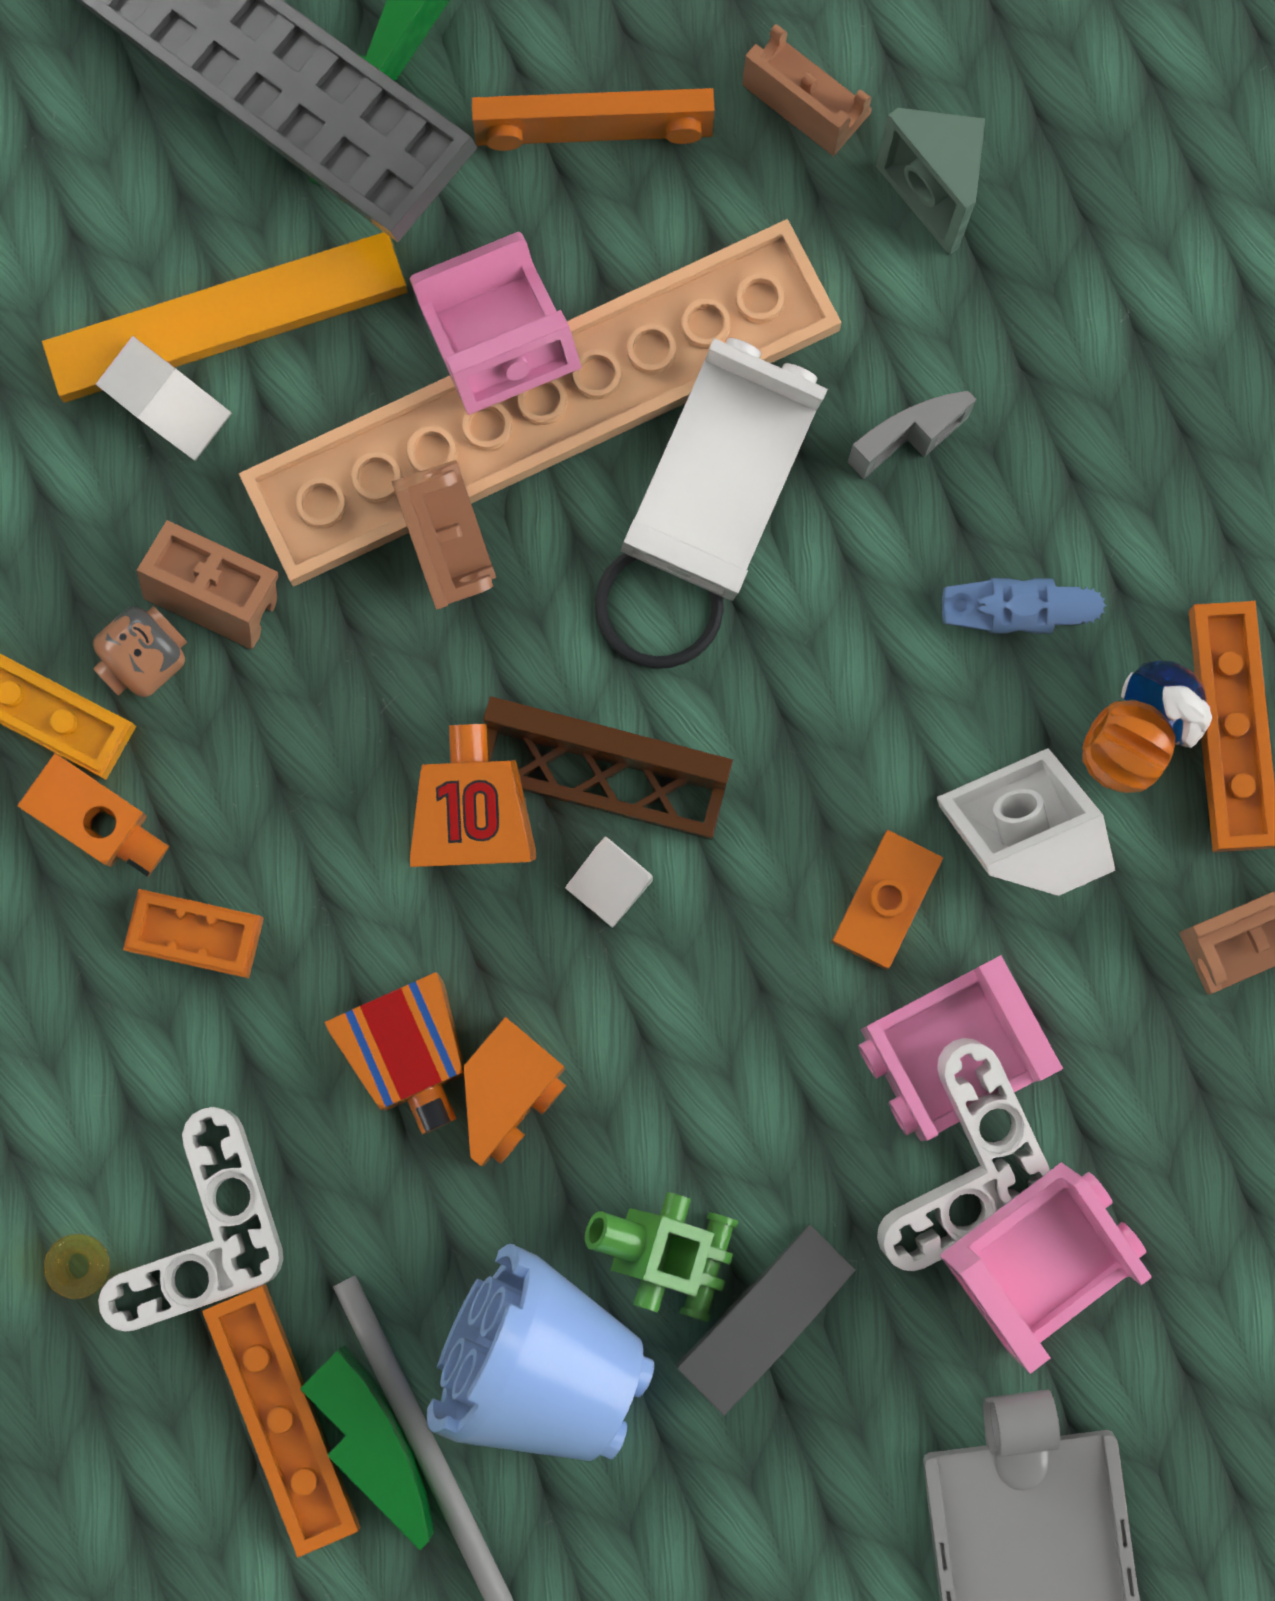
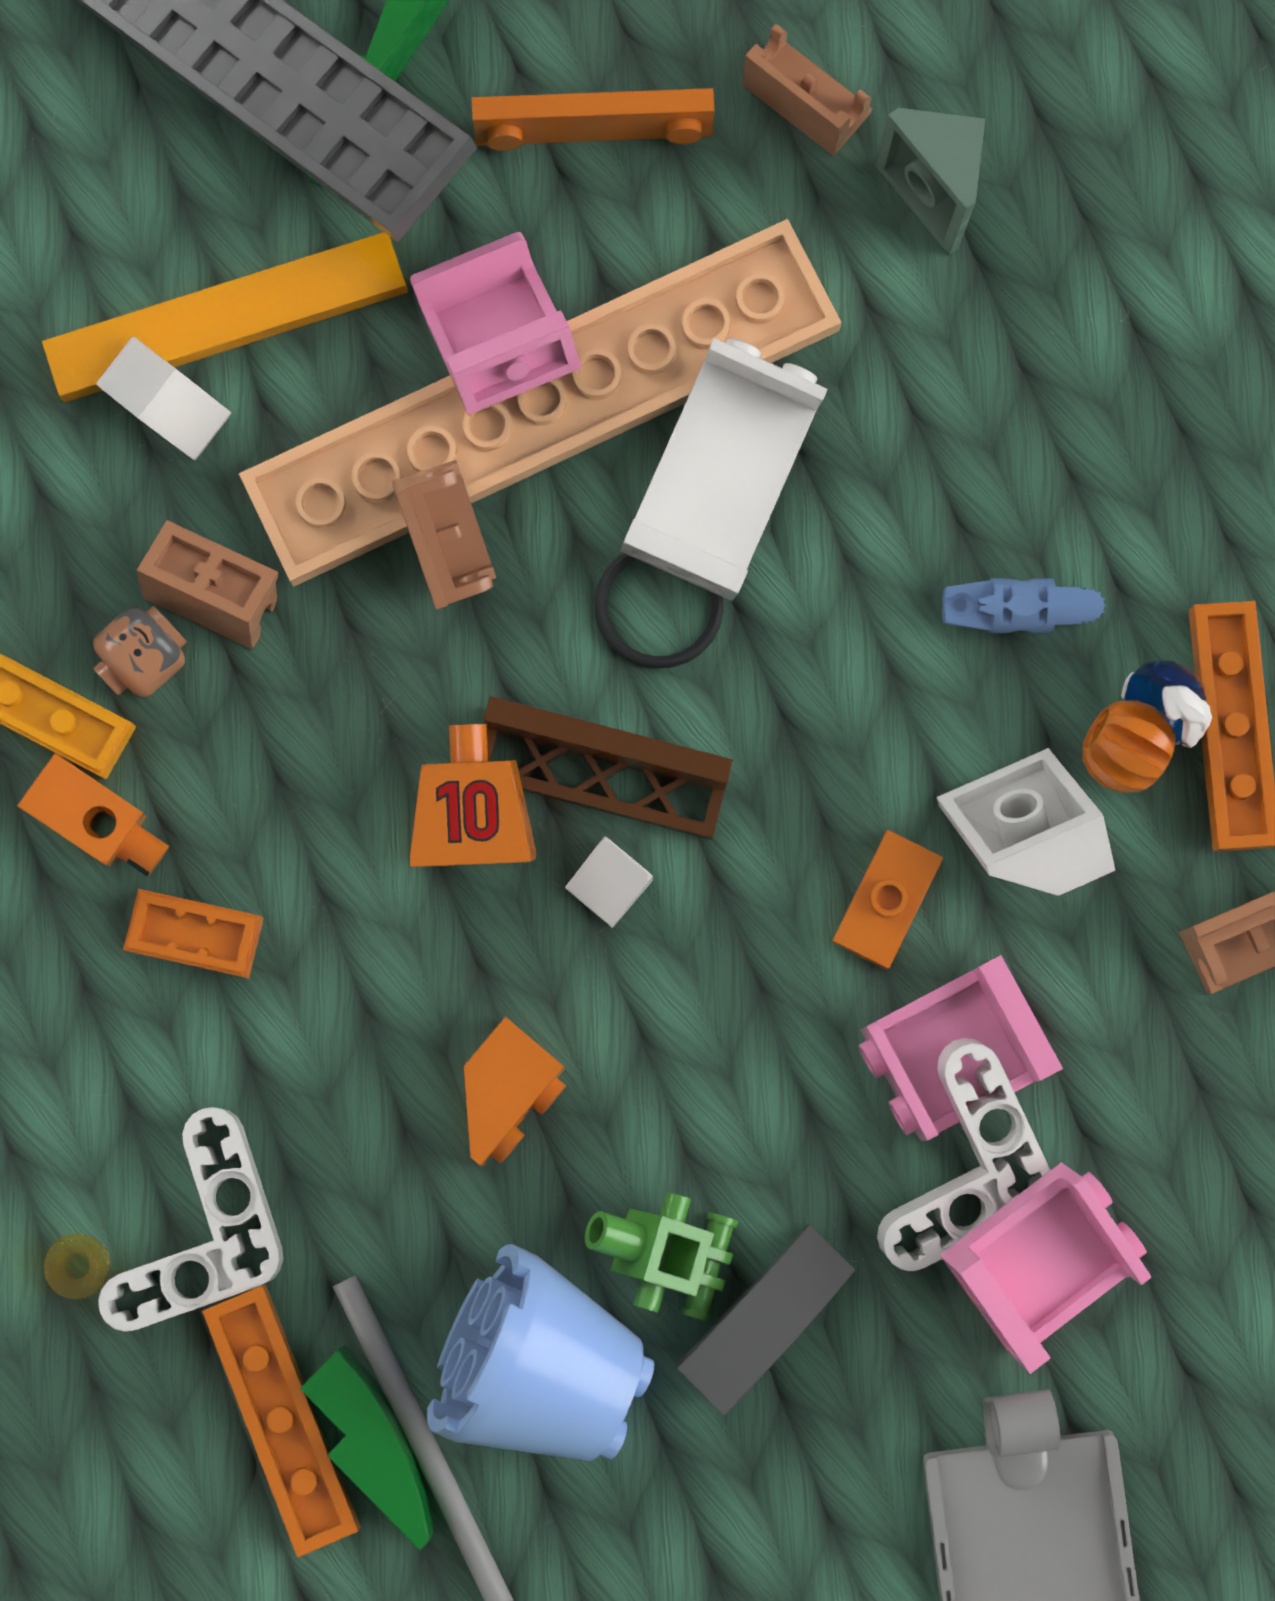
(405, 1049): torso -> none
(922, 425): light grey slope -> none

